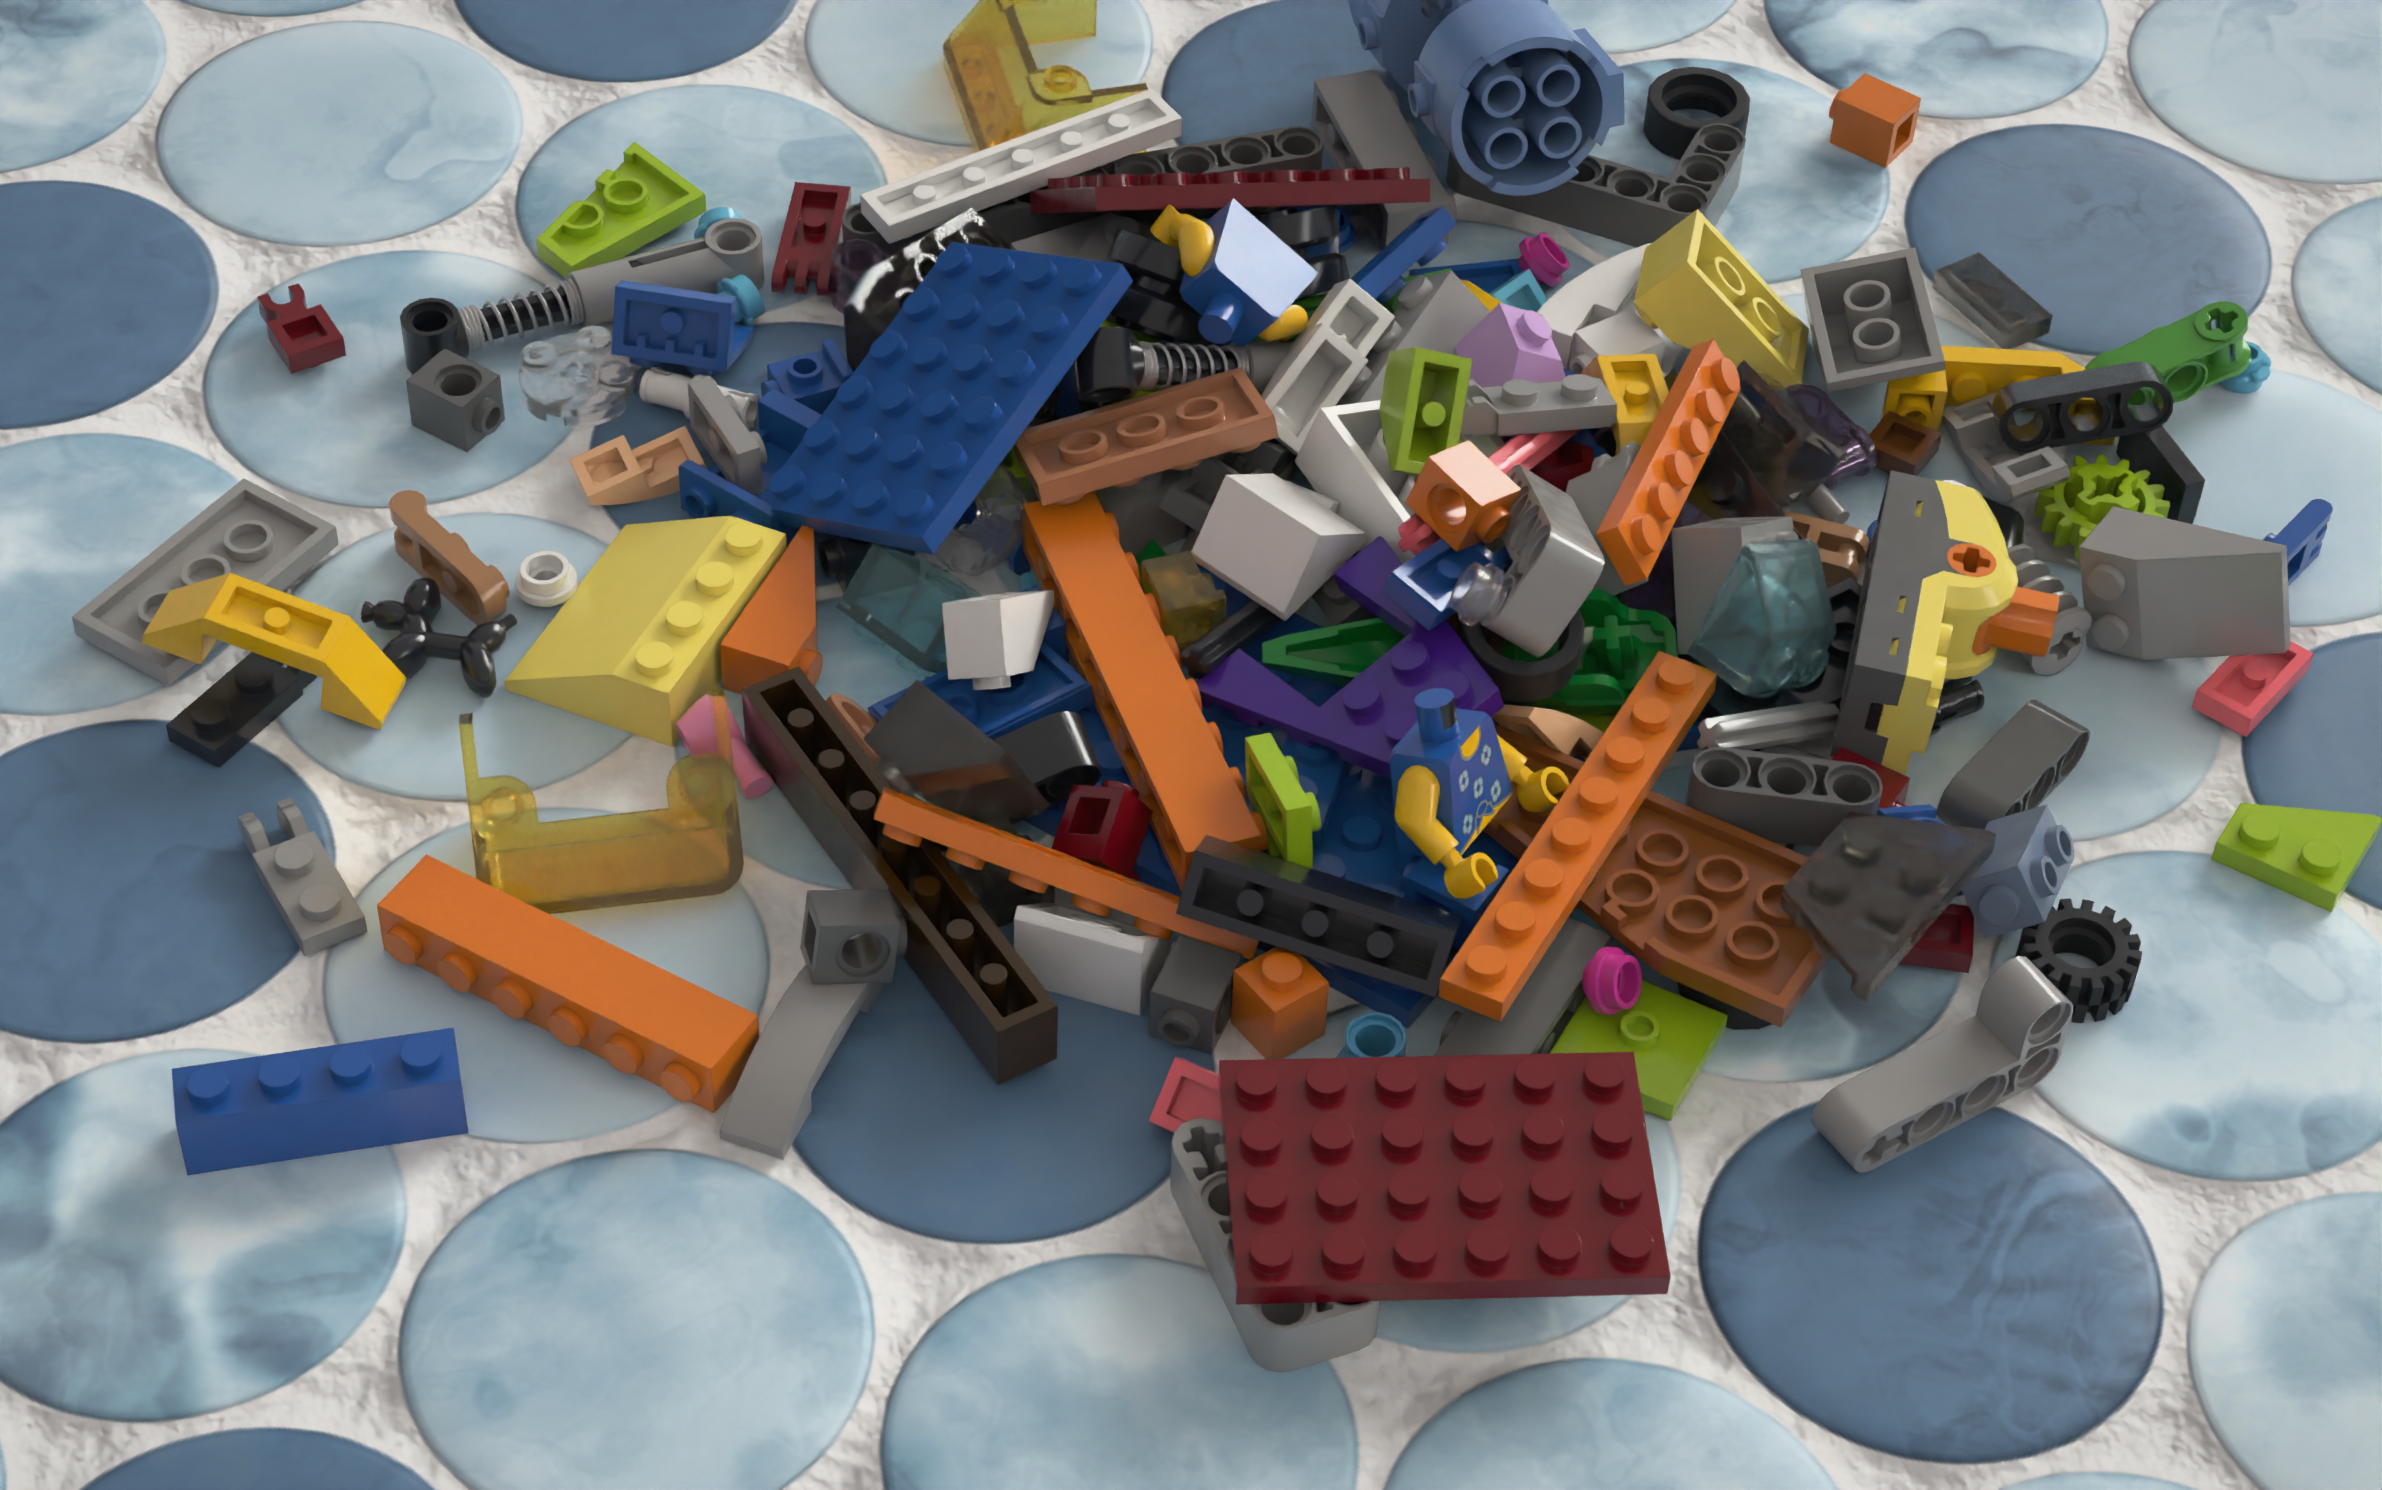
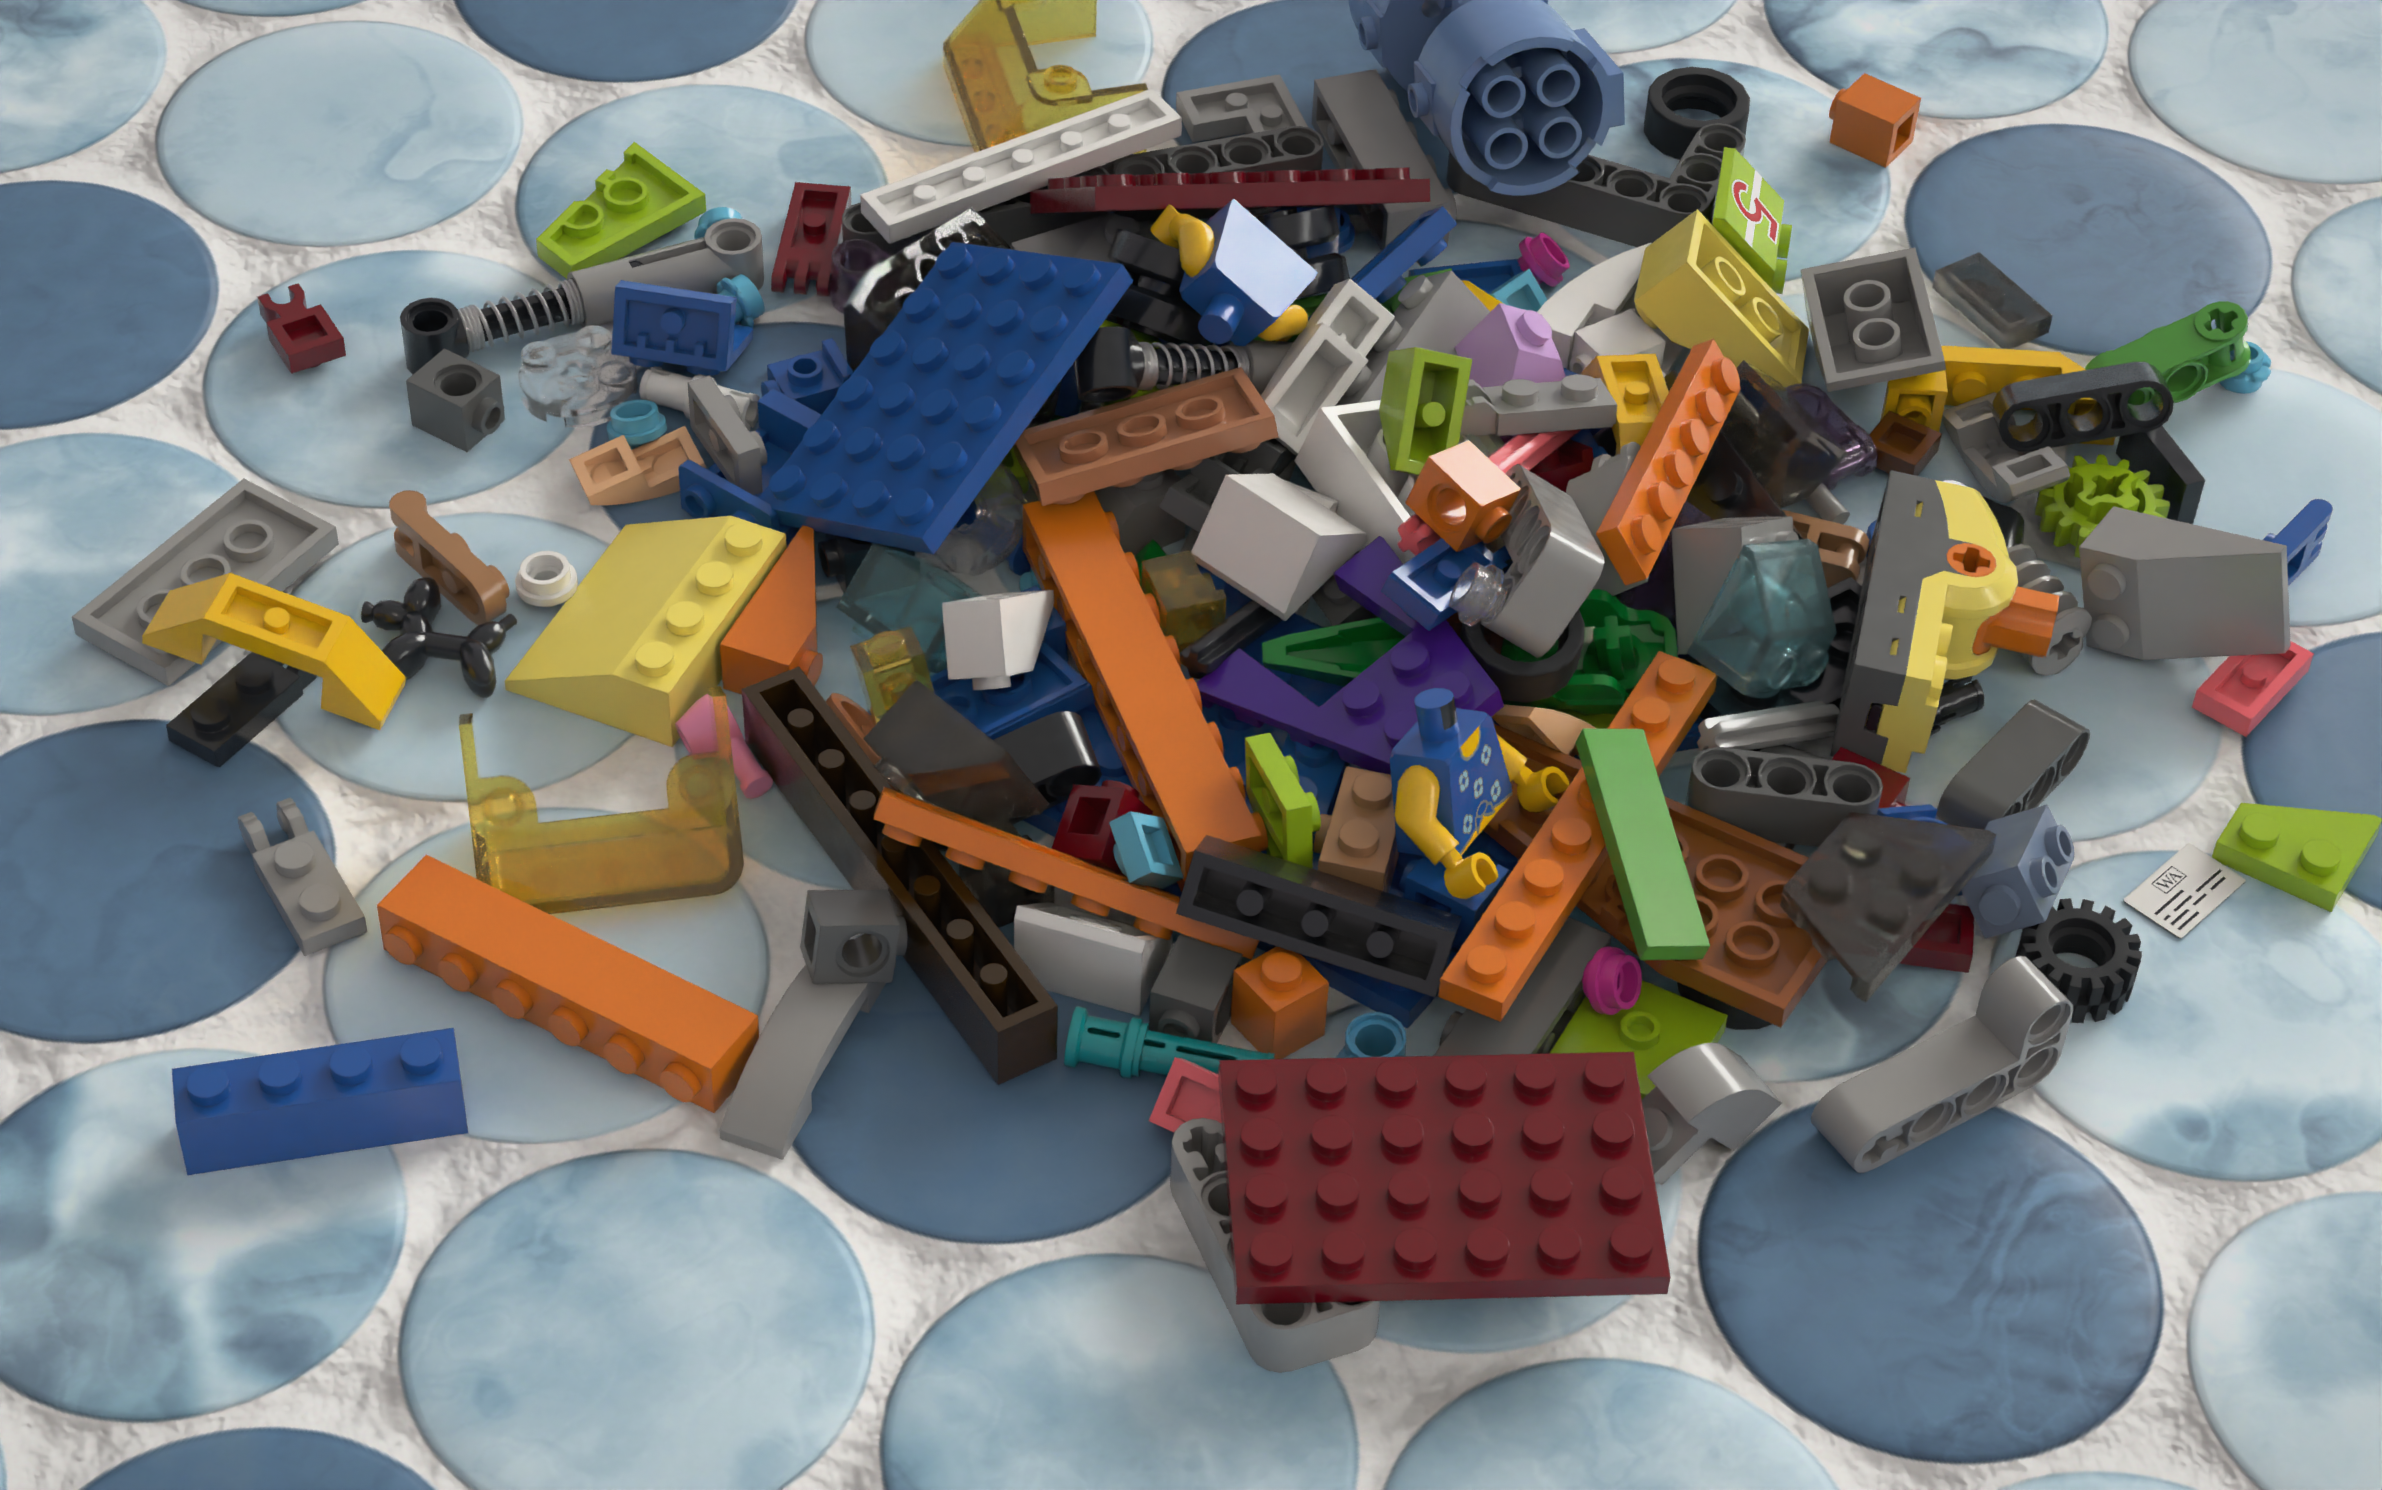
(637, 422): none -> medium azure plate
(888, 668): none -> clear yellow brick
(1136, 1049): none -> teal pin
(1145, 850): none -> medium azure plate
(1238, 108): none -> light grey plate
(1360, 833): none -> medium nougat brick
(1642, 845): none -> bright green tile
(1702, 1097): none -> light grey brick
(1751, 218): none -> lime slope
(2184, 890): none -> white sticker

